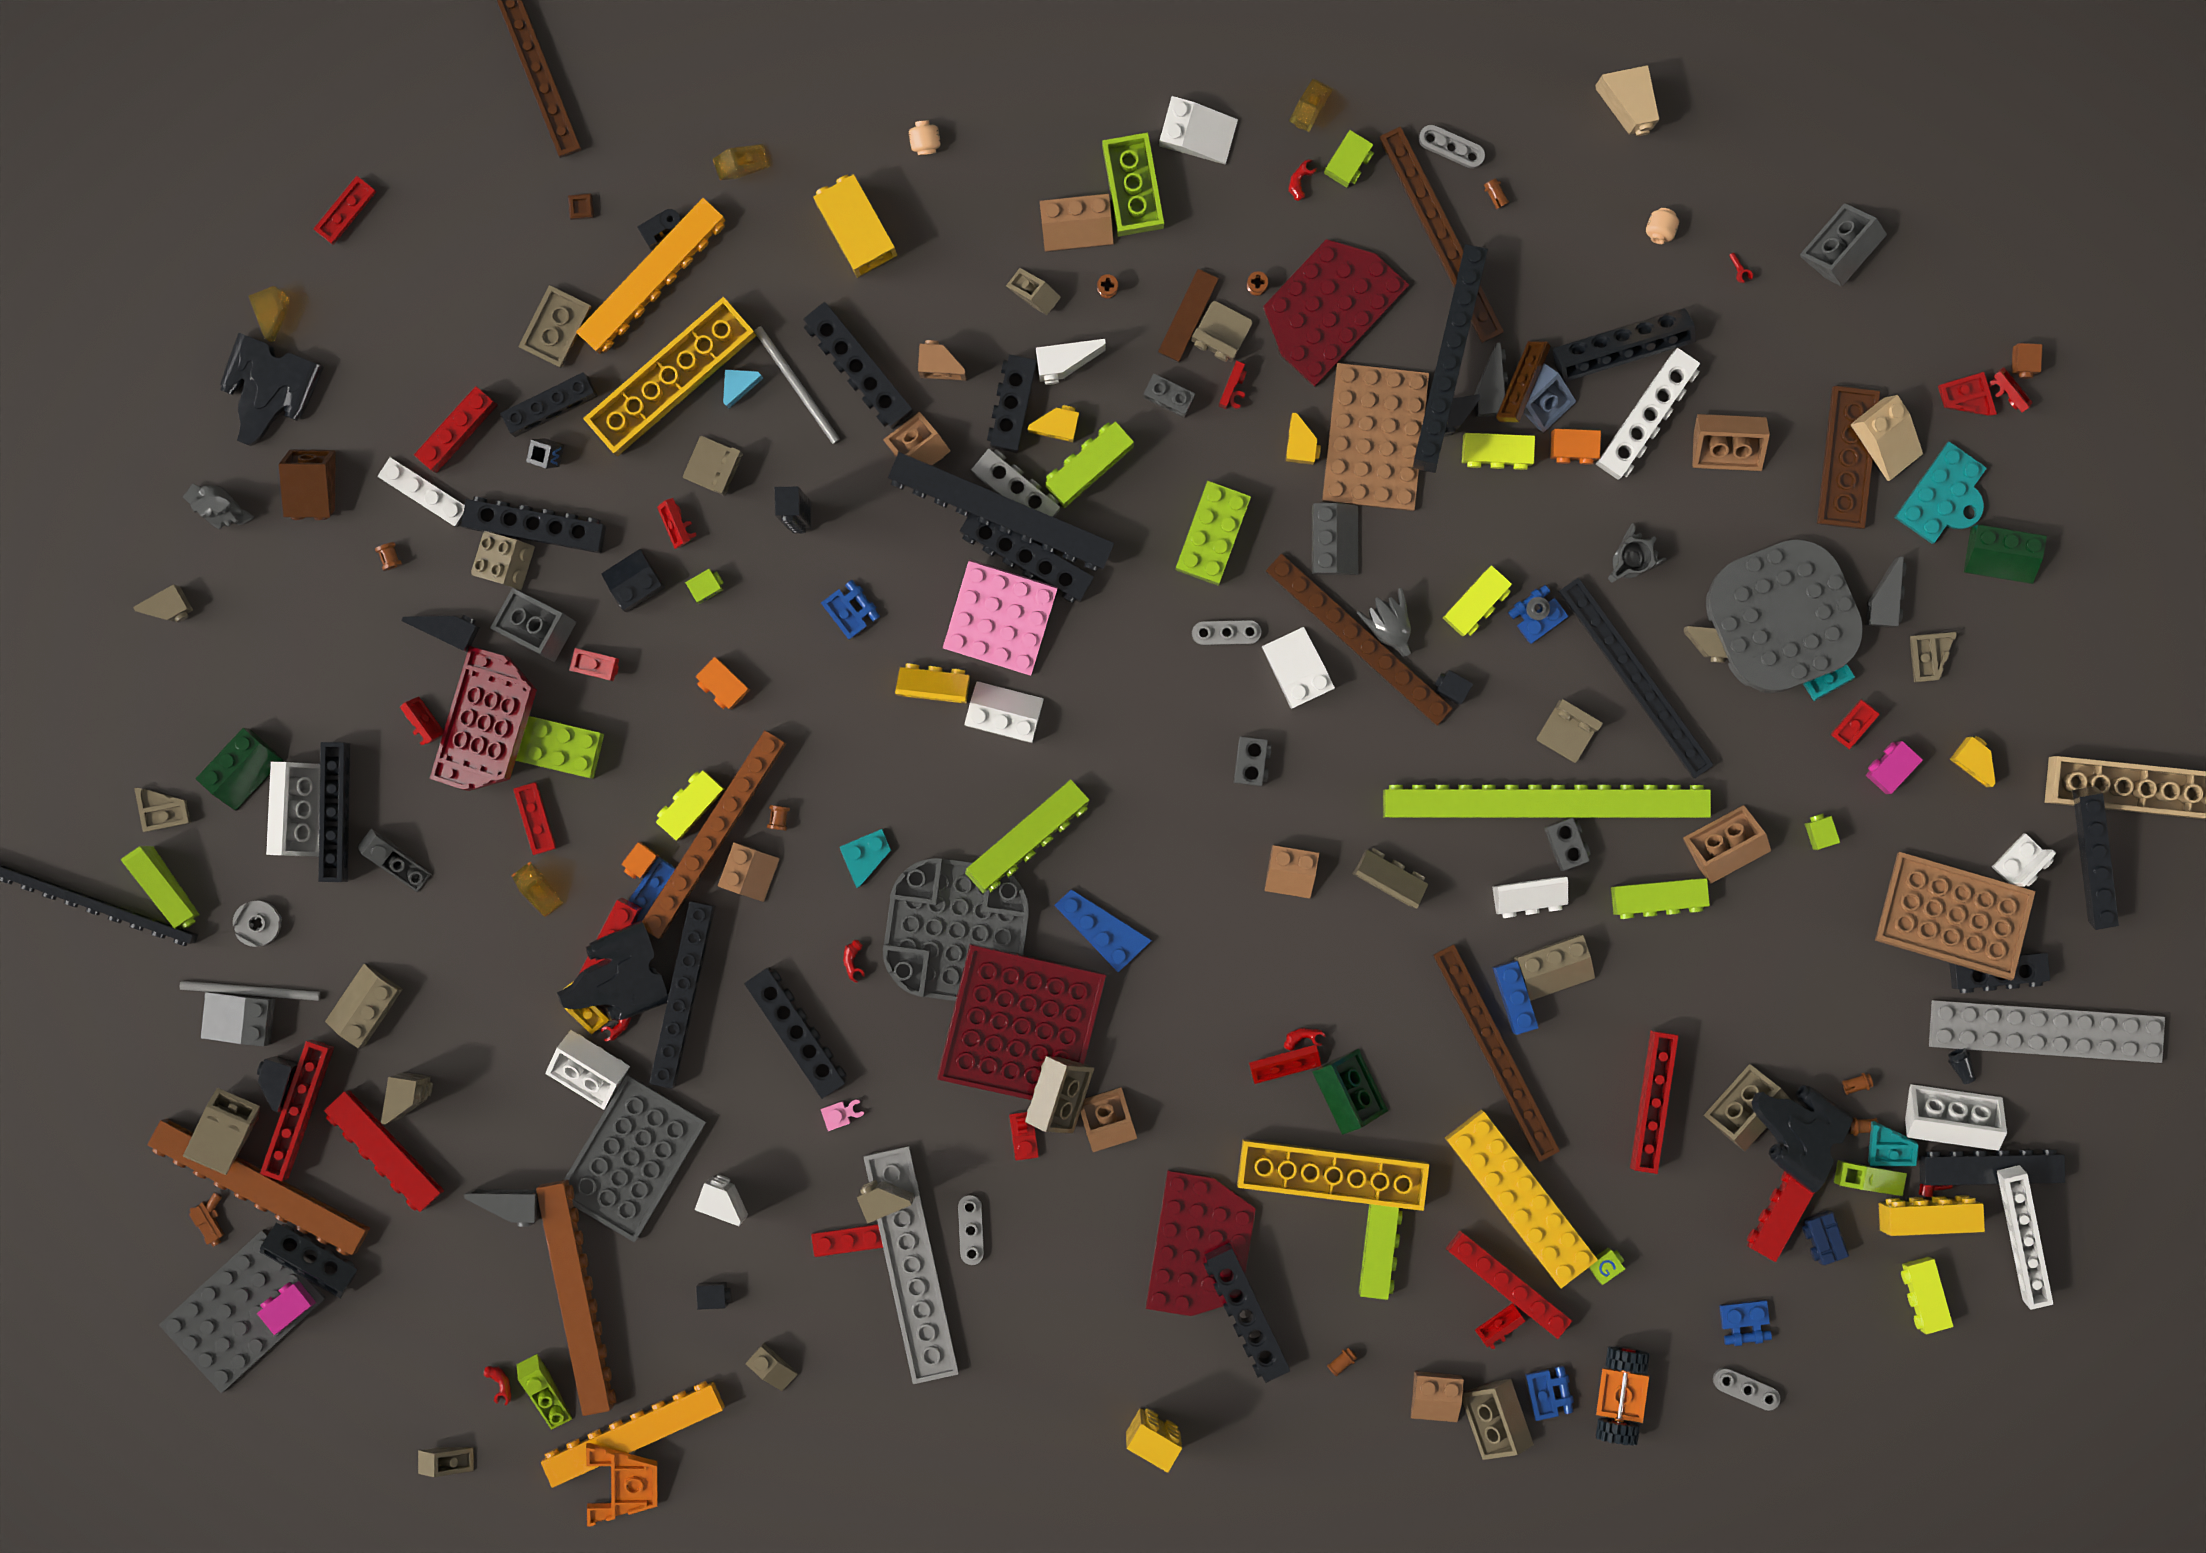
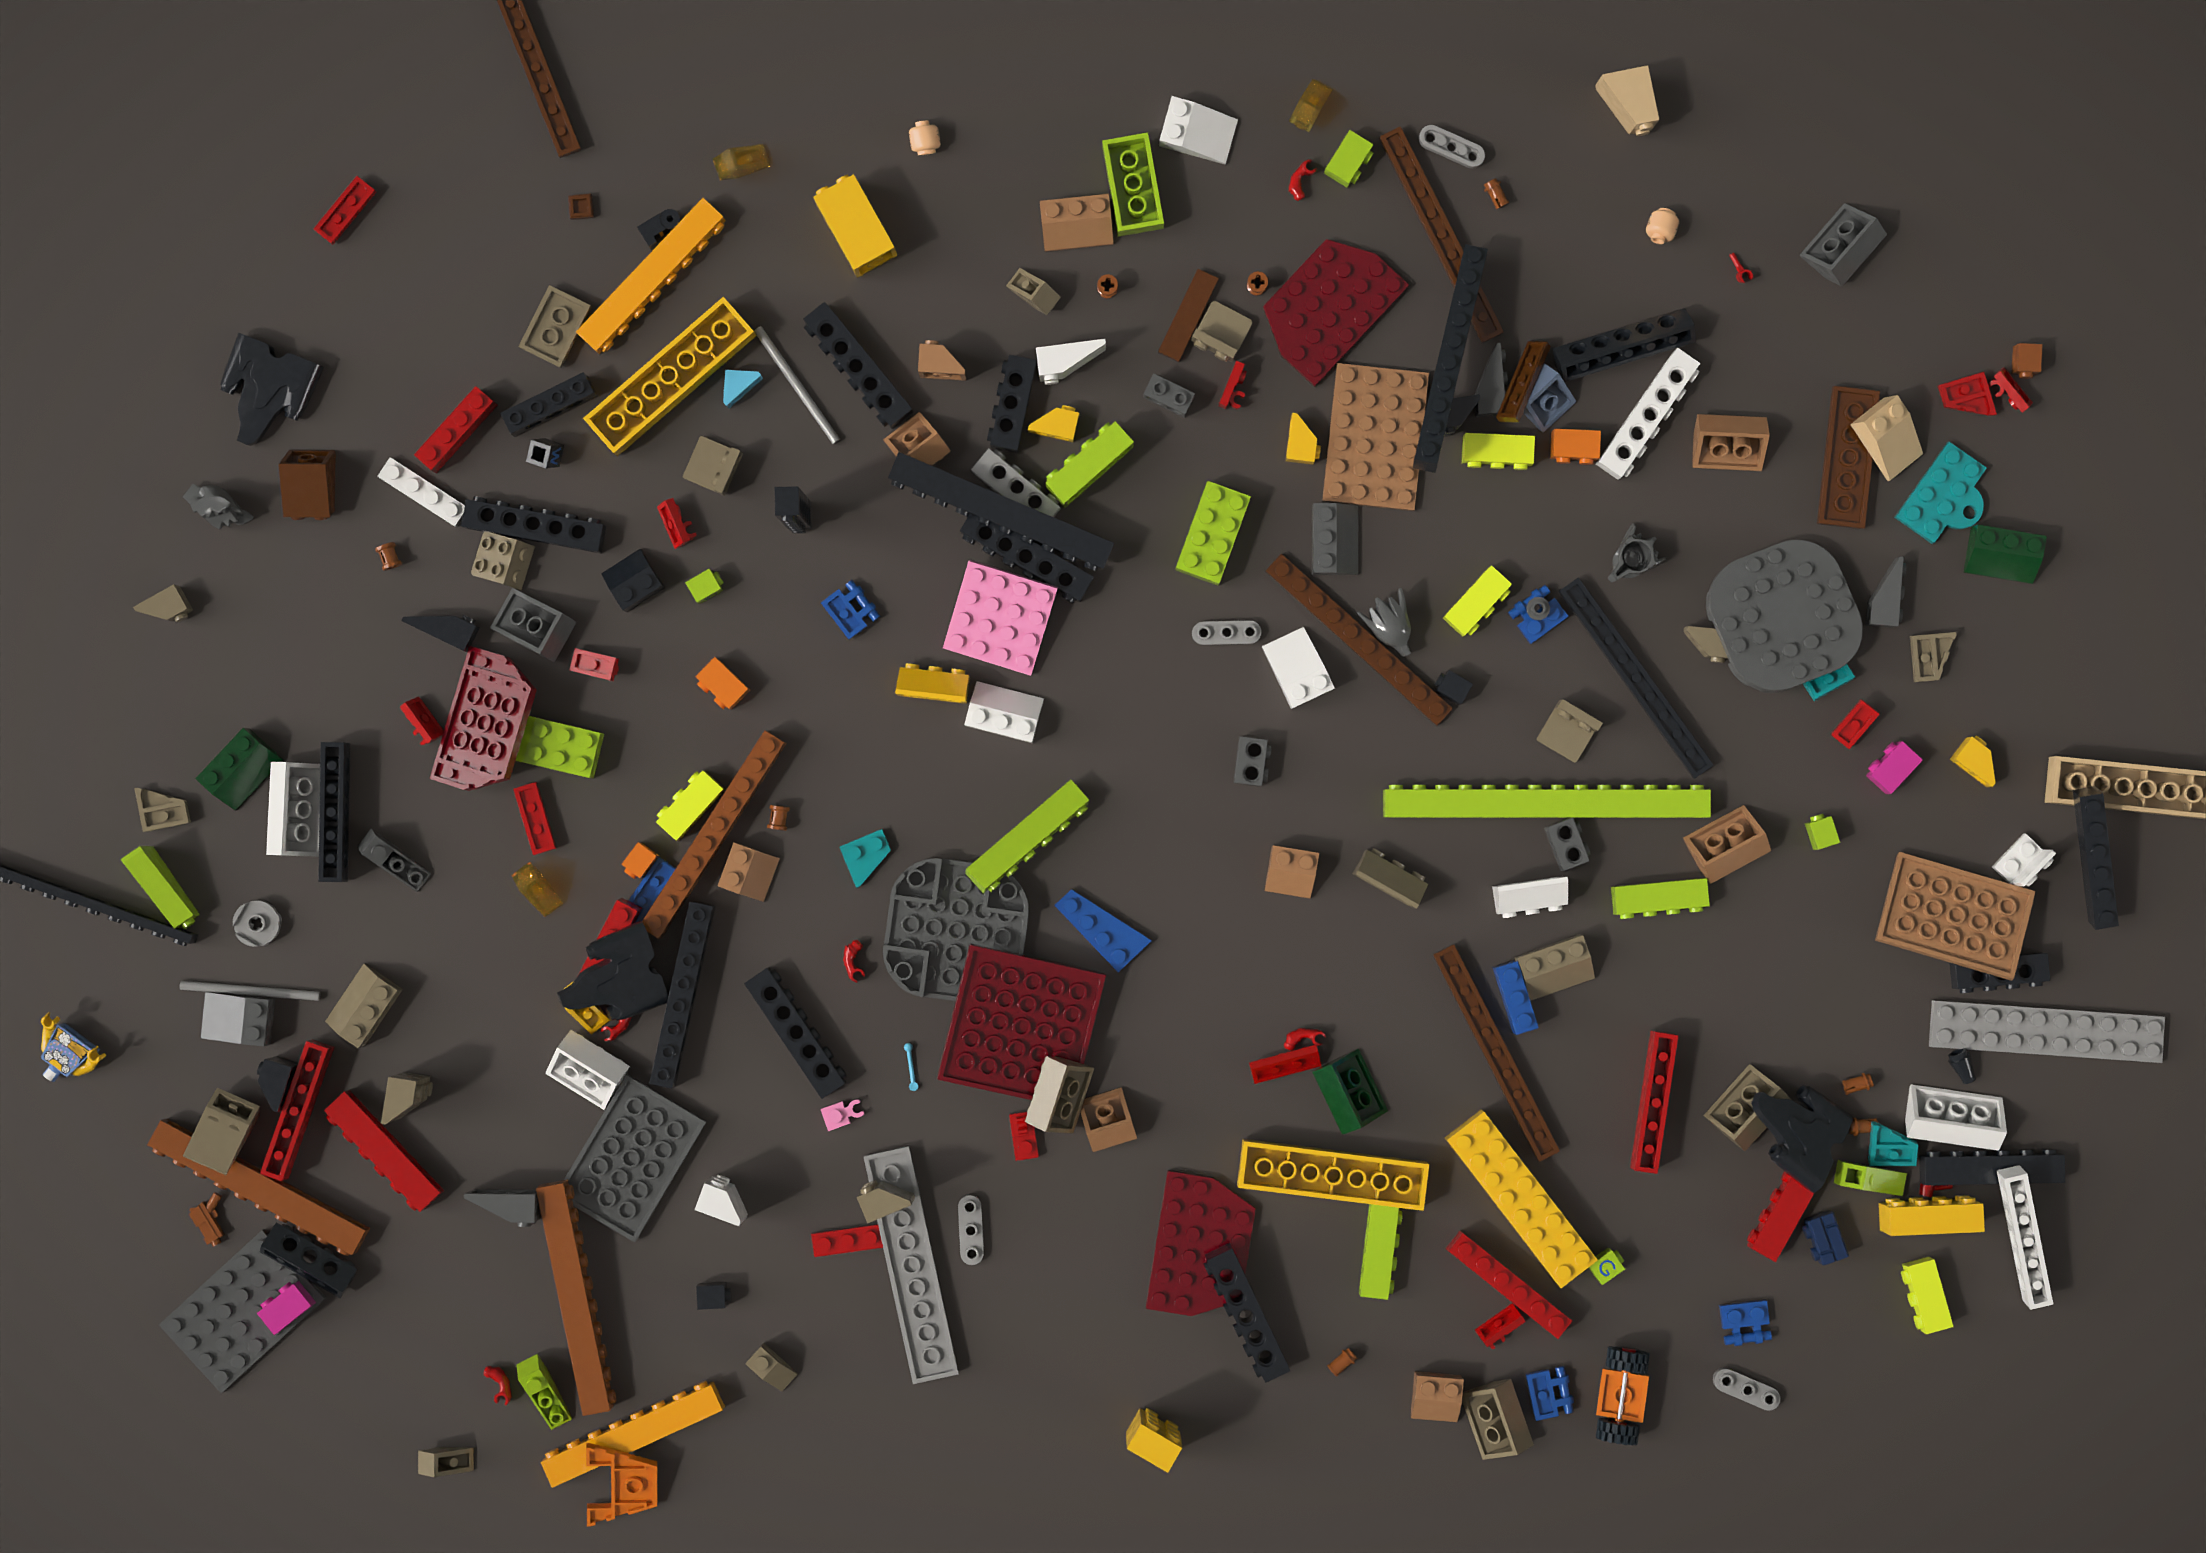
(66, 1050): none -> torso
(270, 310): clear yellow slope -> none
(913, 1085): none -> medium azure hinge

